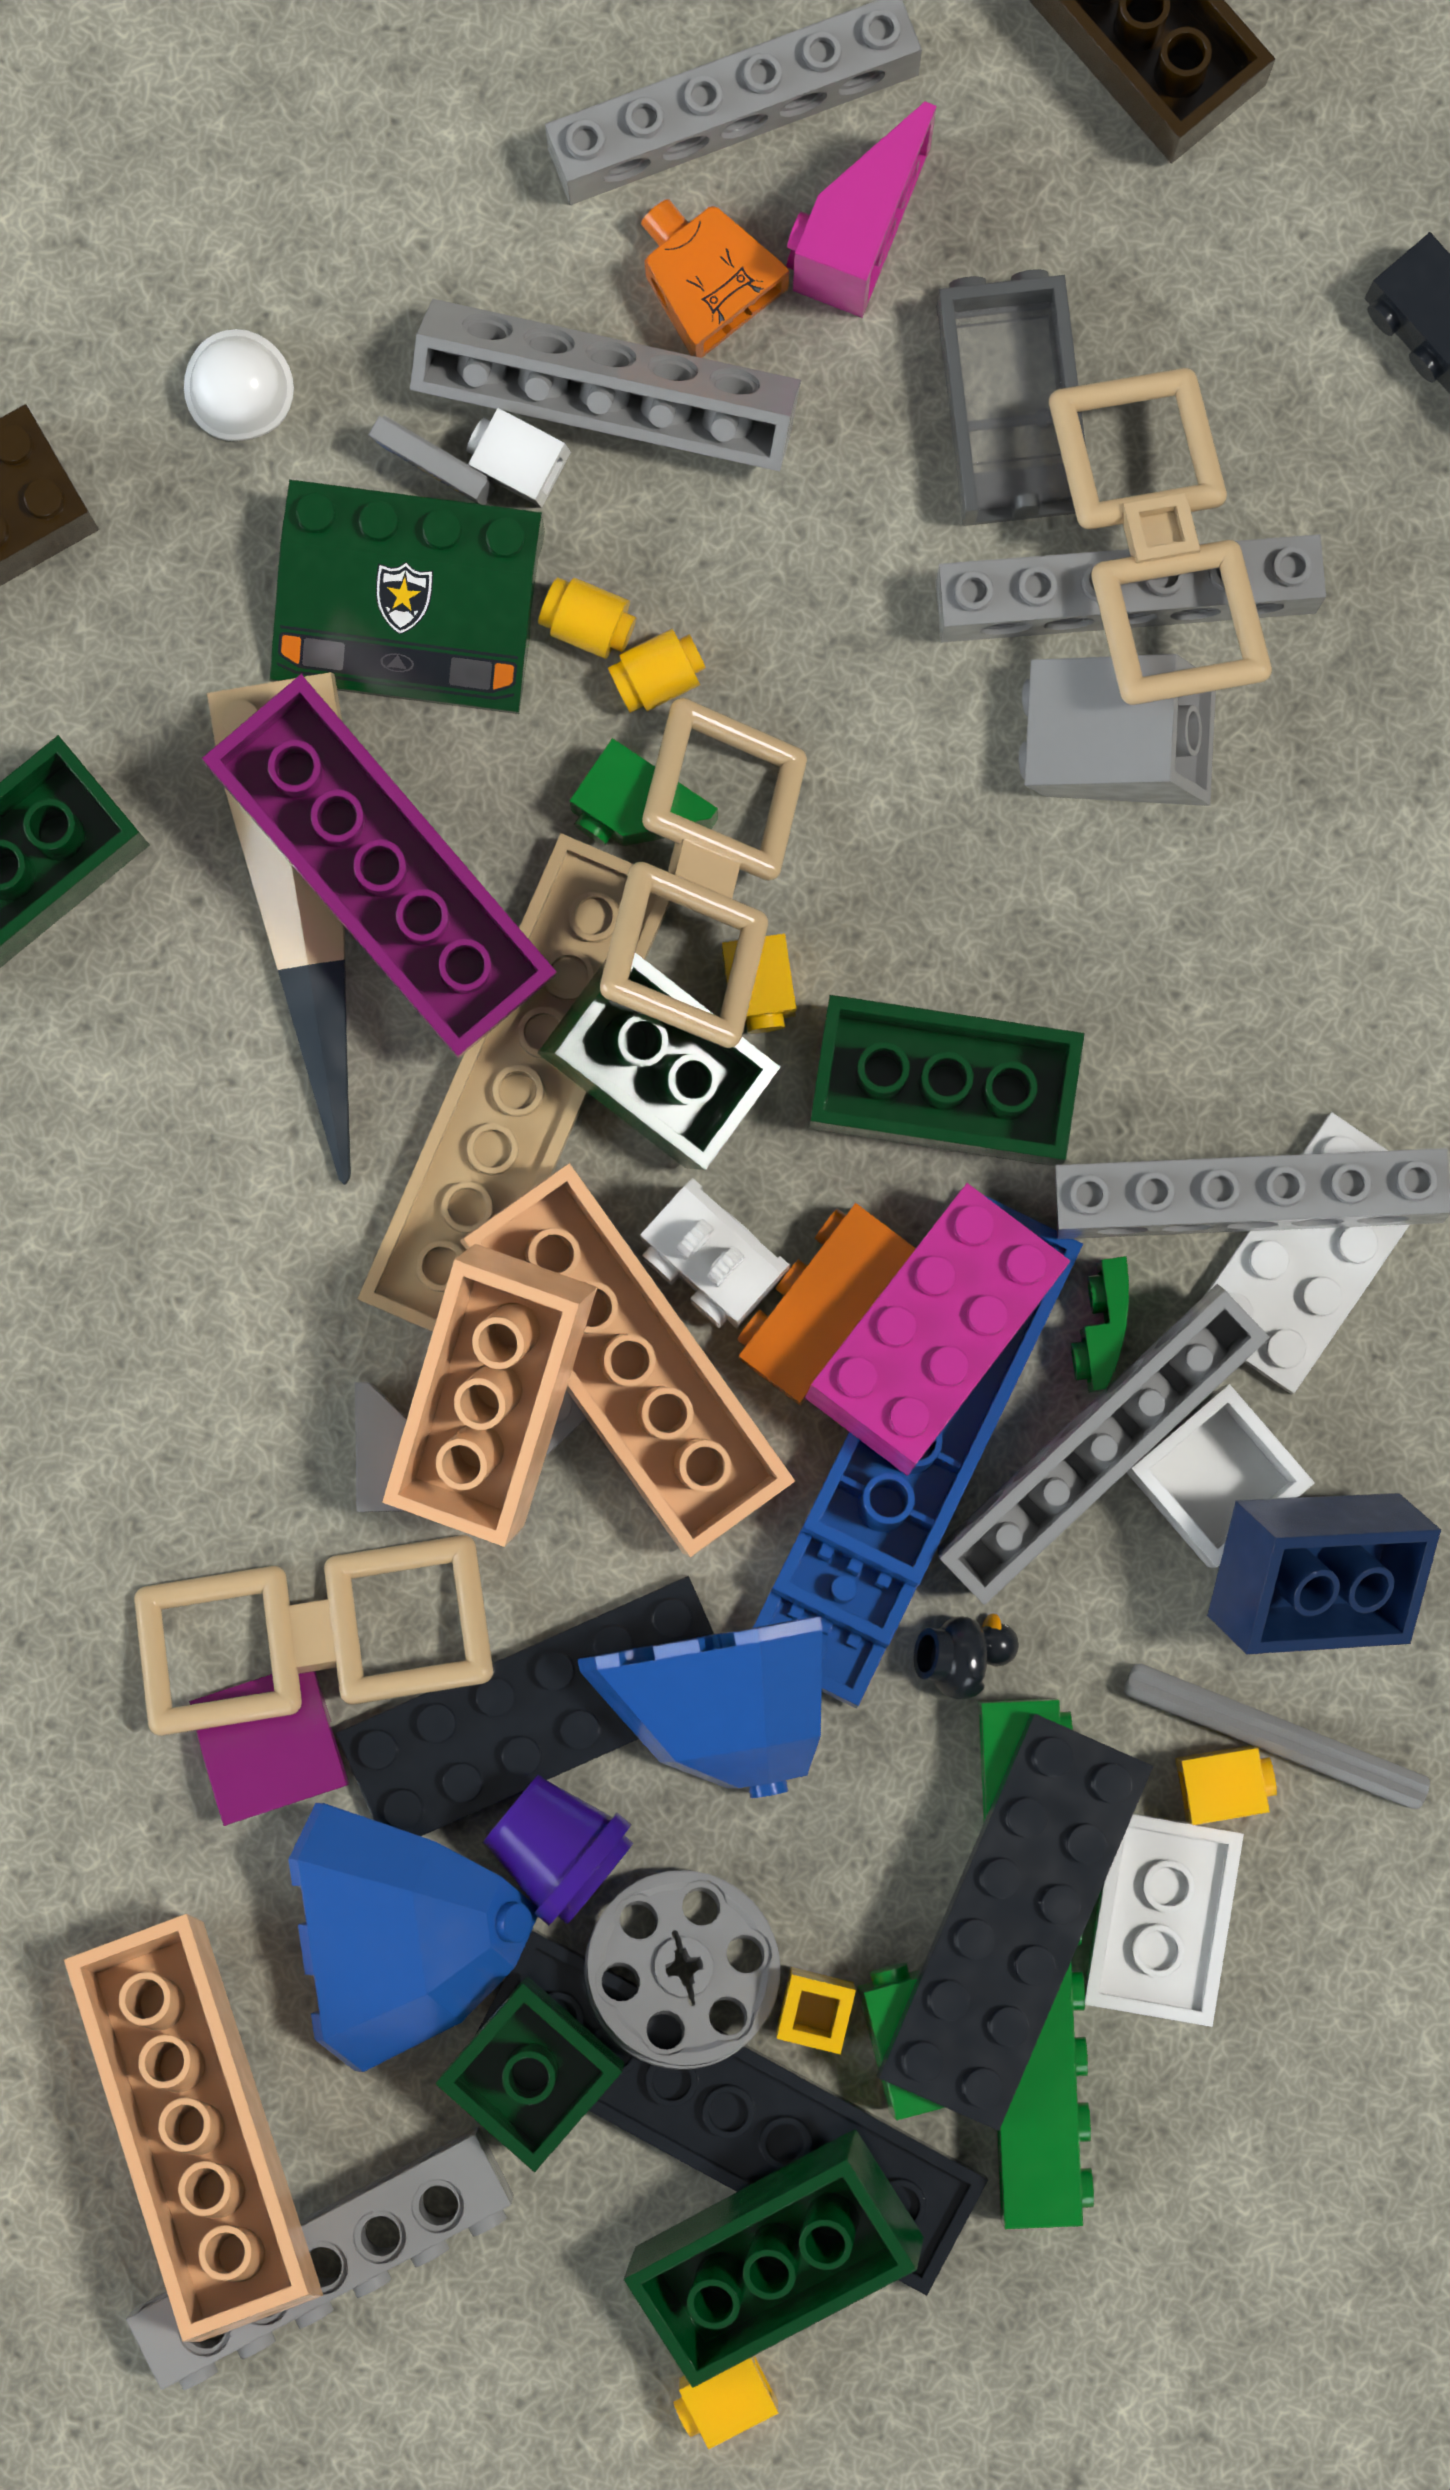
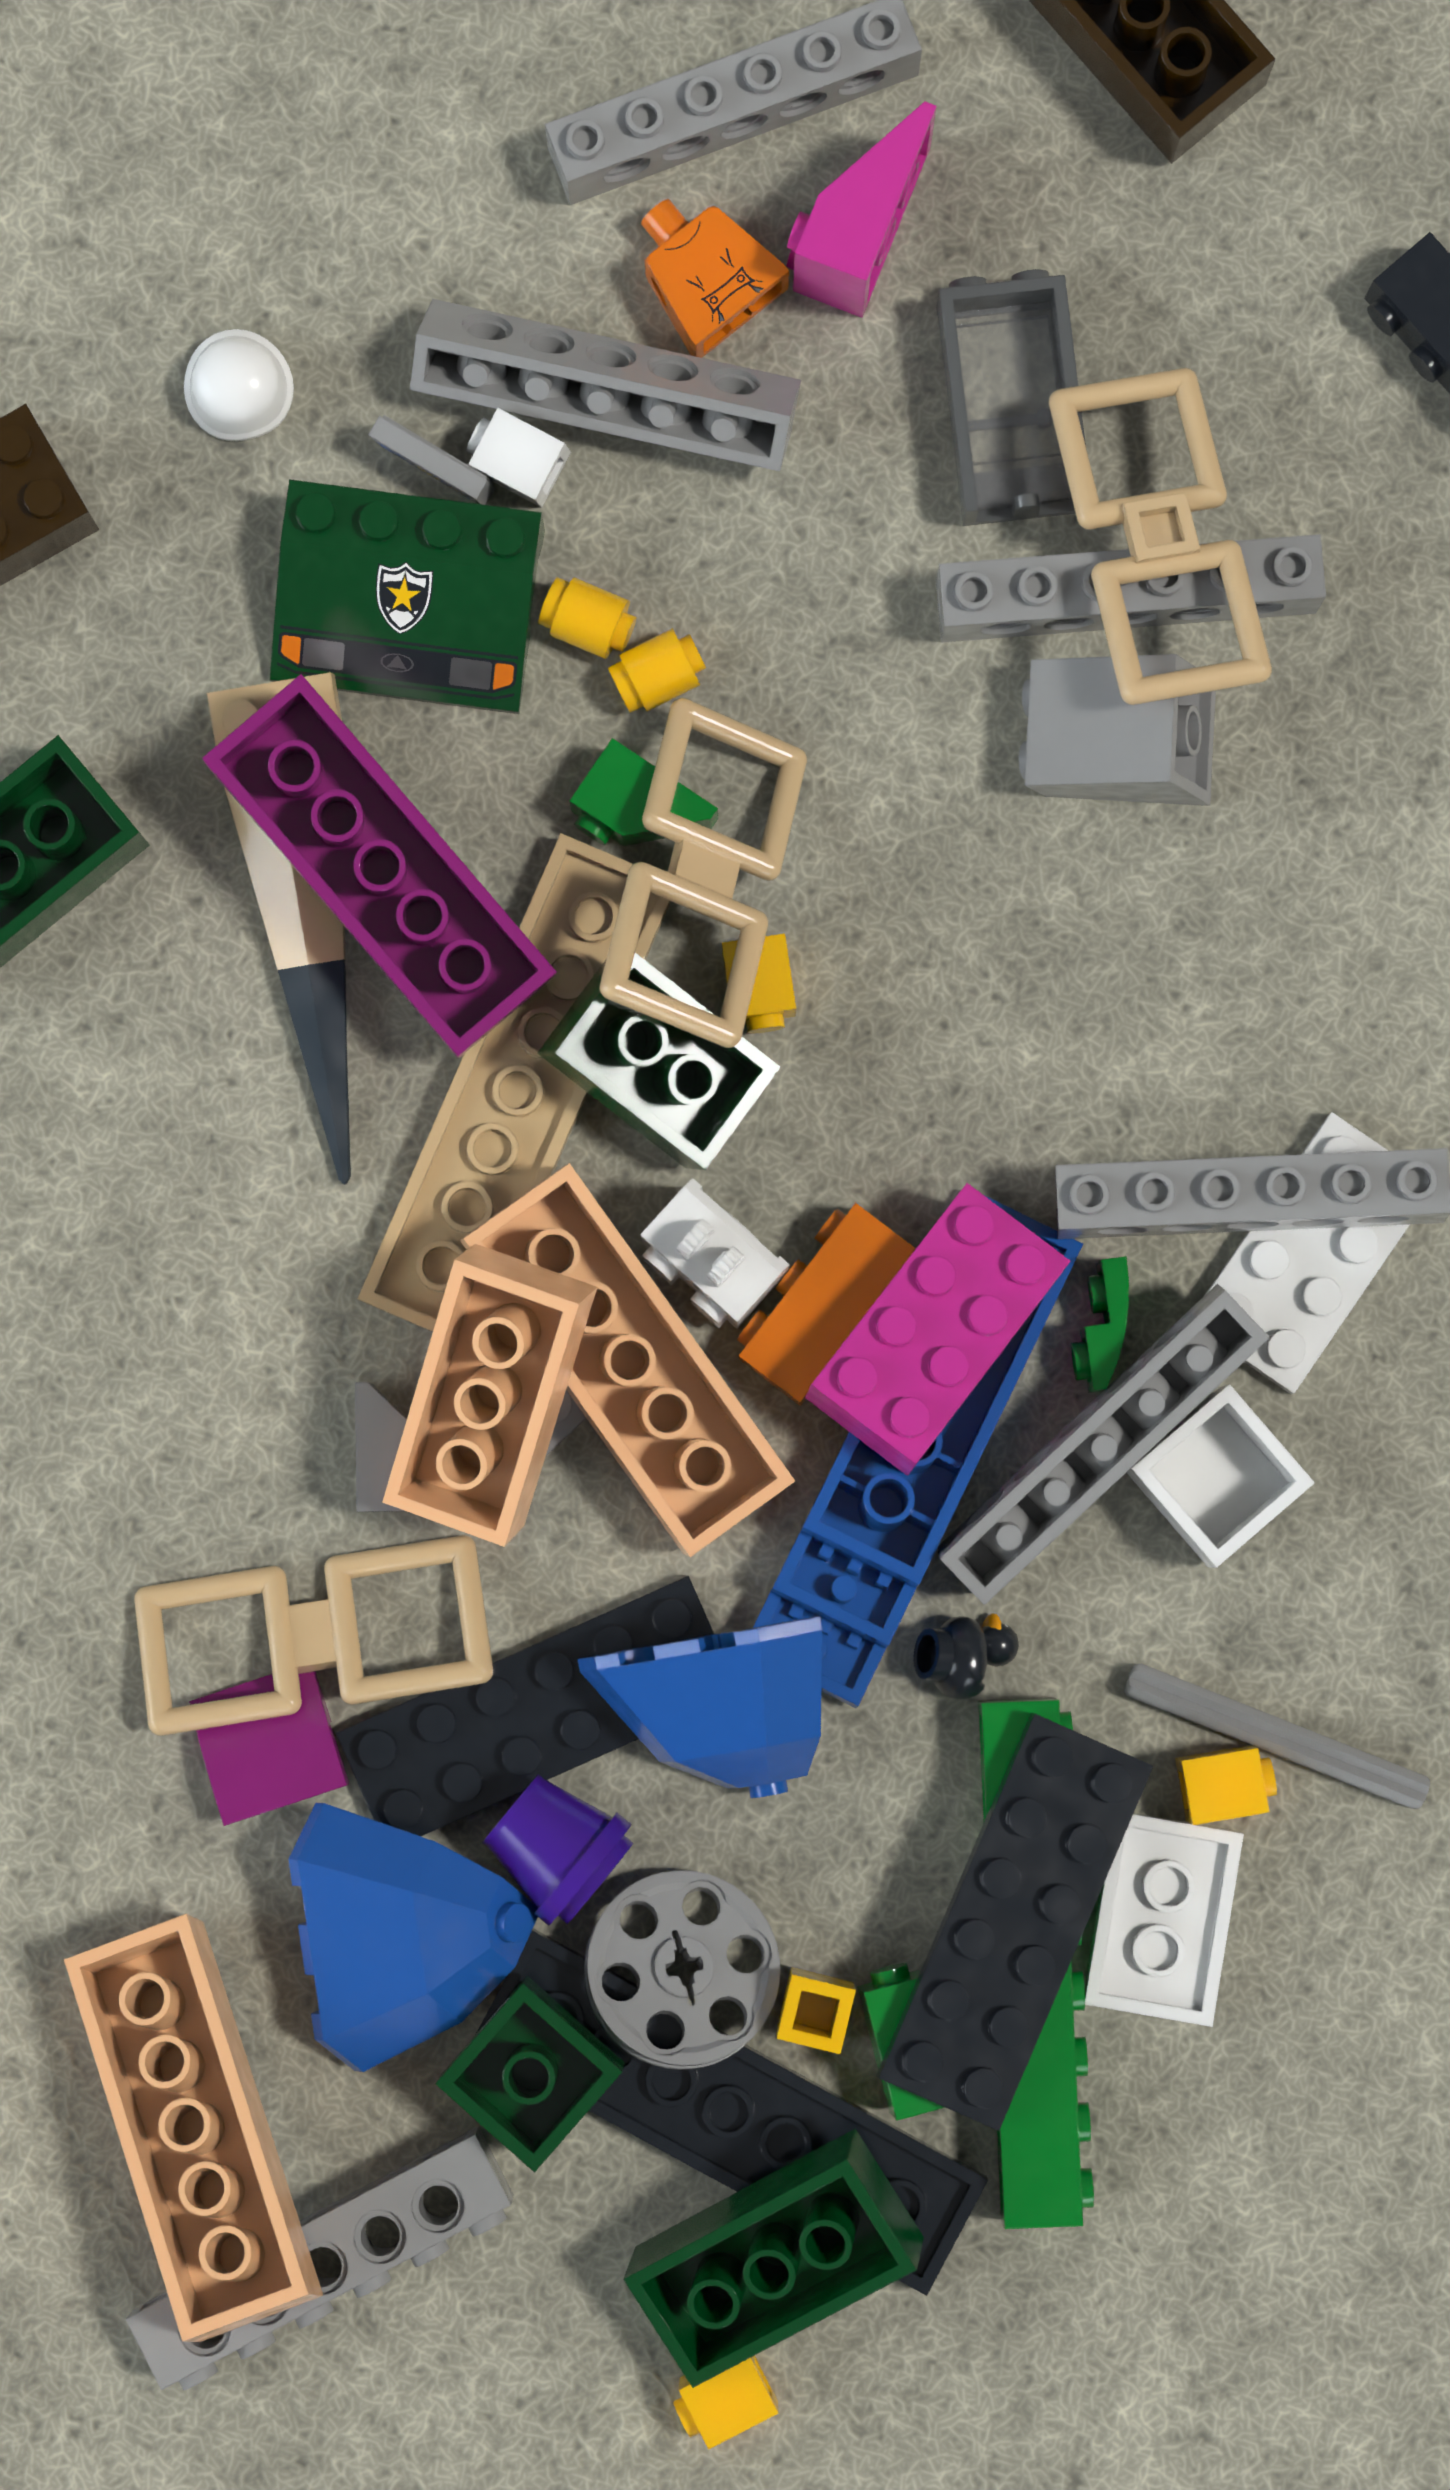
(946, 1081): dark green brick -> none
(1323, 1572): dark blue brick -> none

